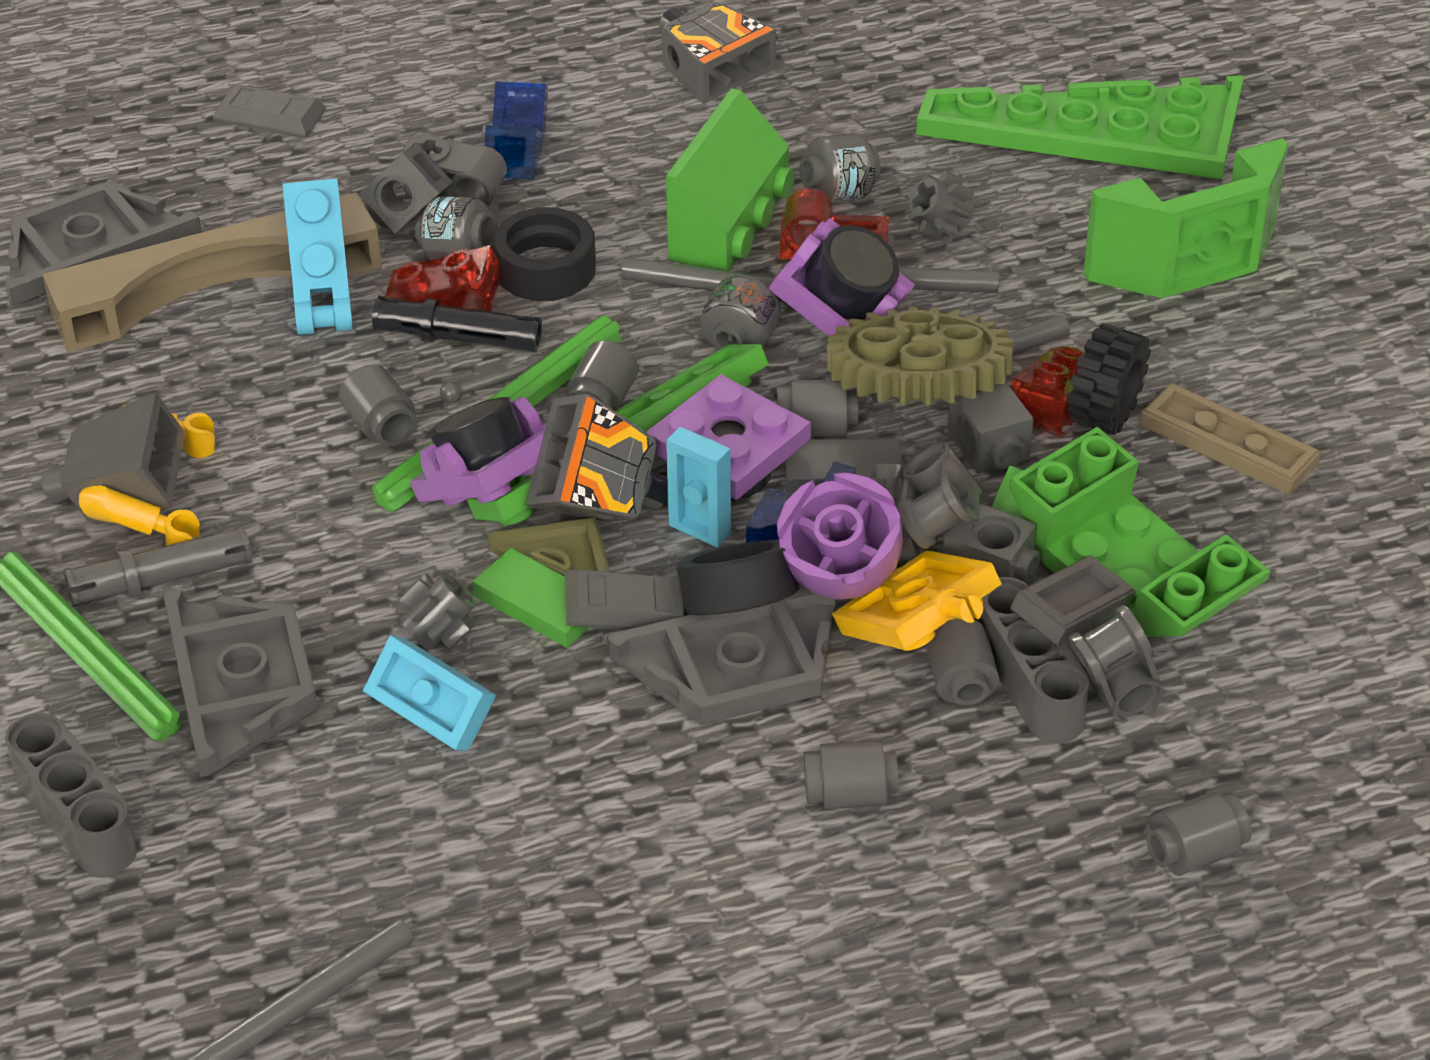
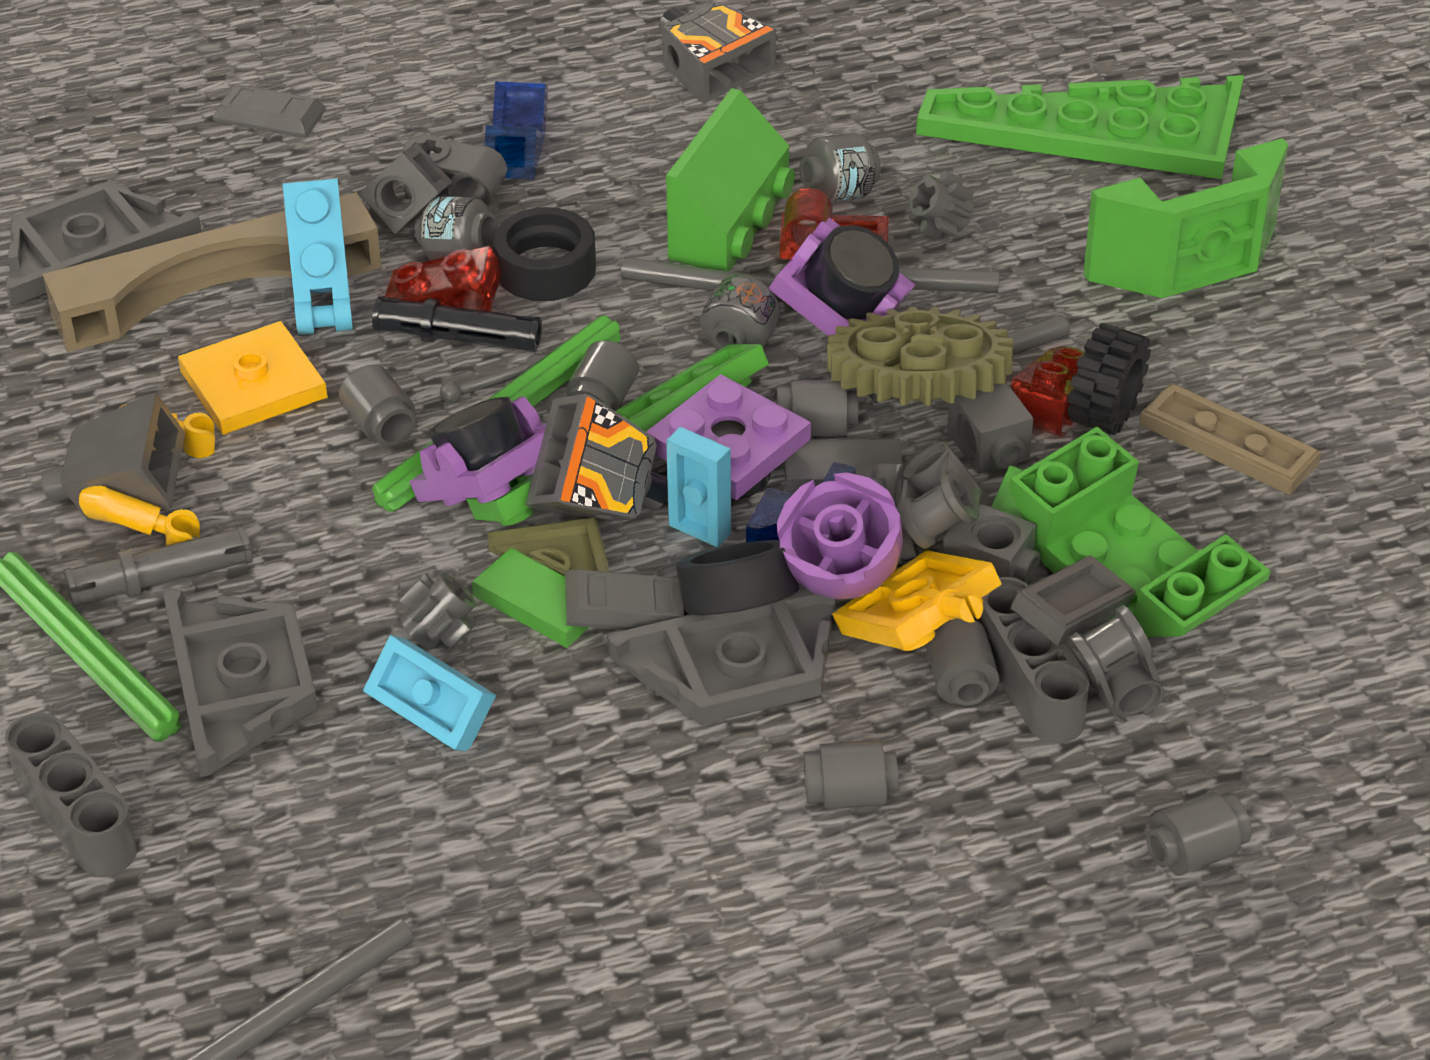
(252, 377): none -> yellow plate

